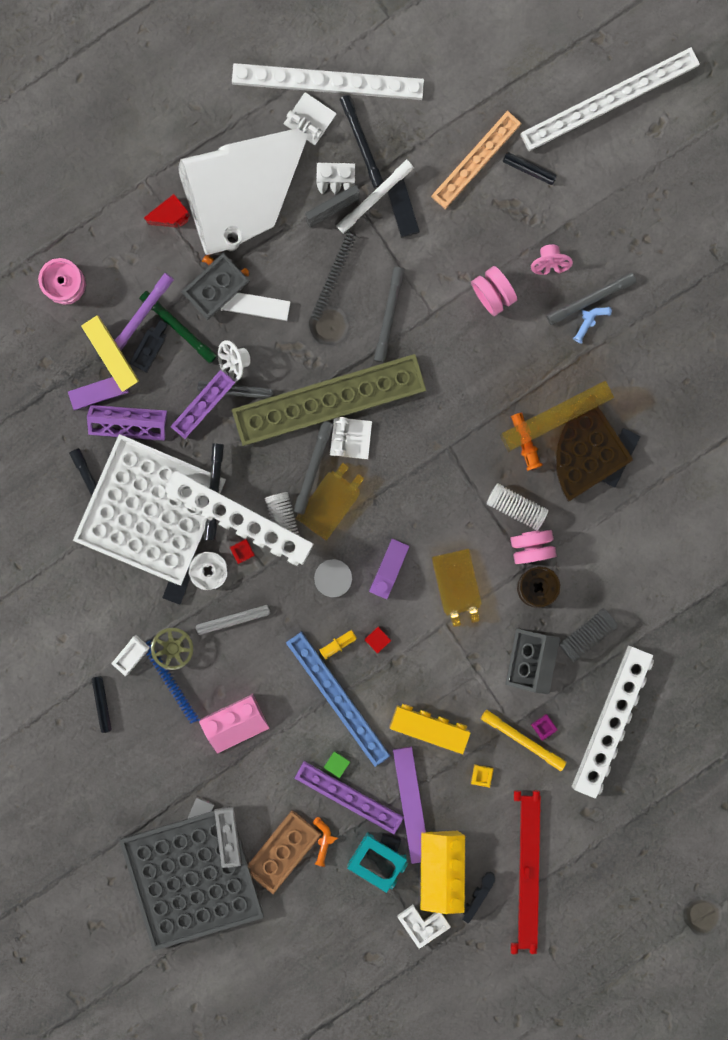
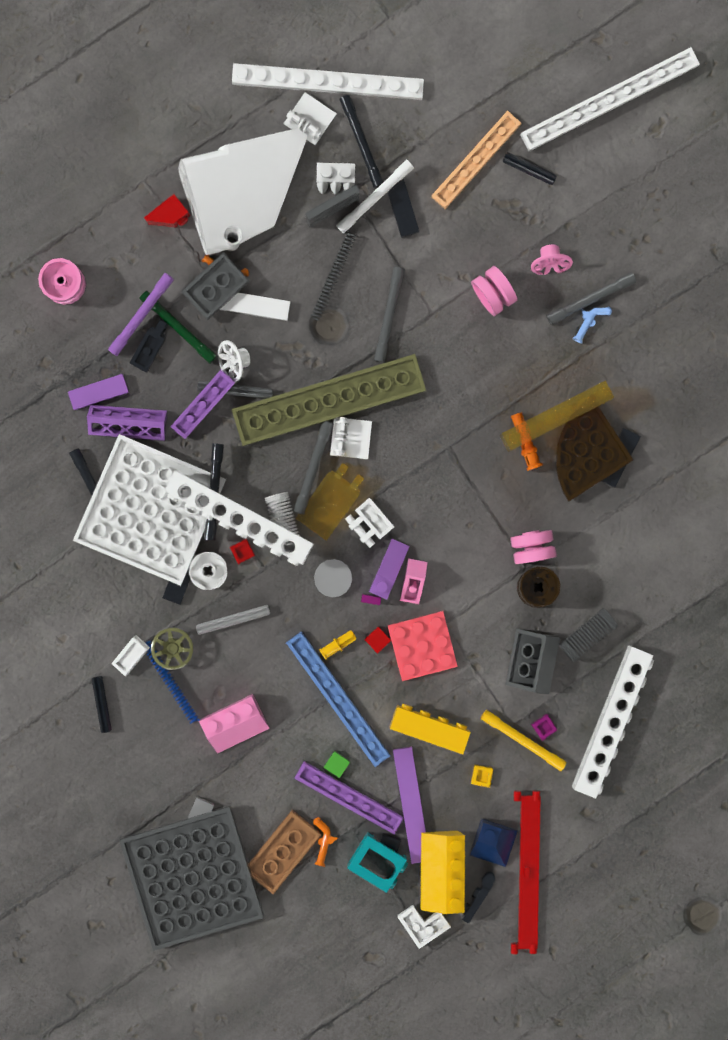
(110, 353): light yellow tile -> none
(228, 837): light grey tile -> none
(371, 599): none -> magenta tile
(373, 518): none -> white plate
(413, 581): none -> bright pink slope
(422, 646): none -> coral plate
(457, 585): clear yellow tile -> none
(493, 842): none -> dark blue slope
(496, 494): white piece -> none

